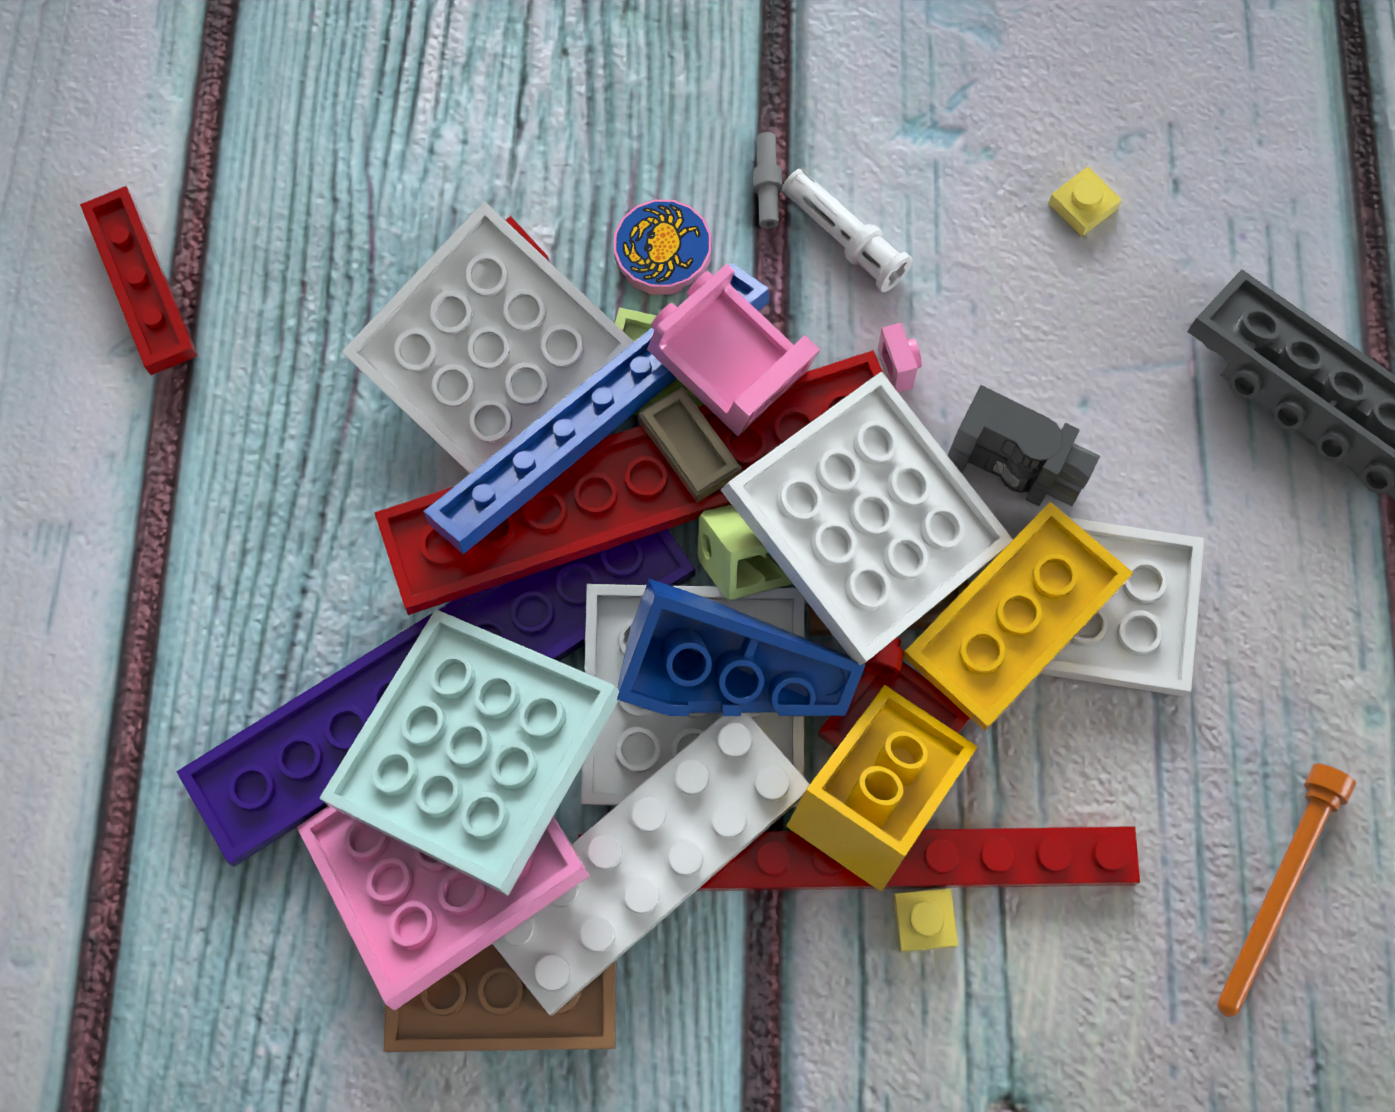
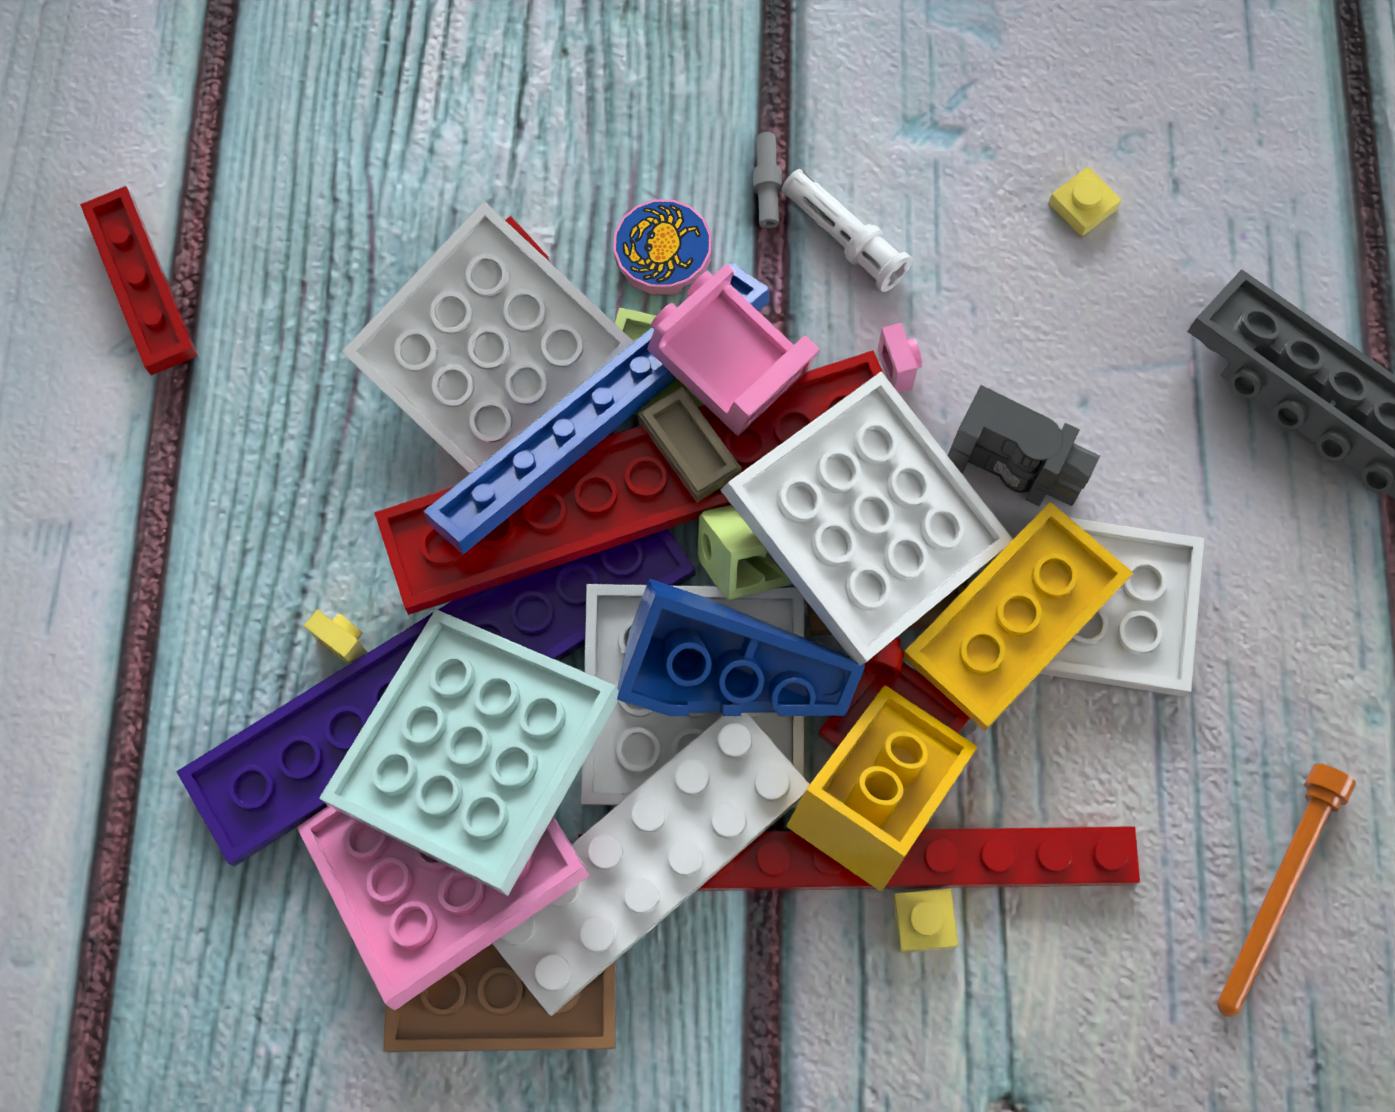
(336, 635): none -> light yellow plate

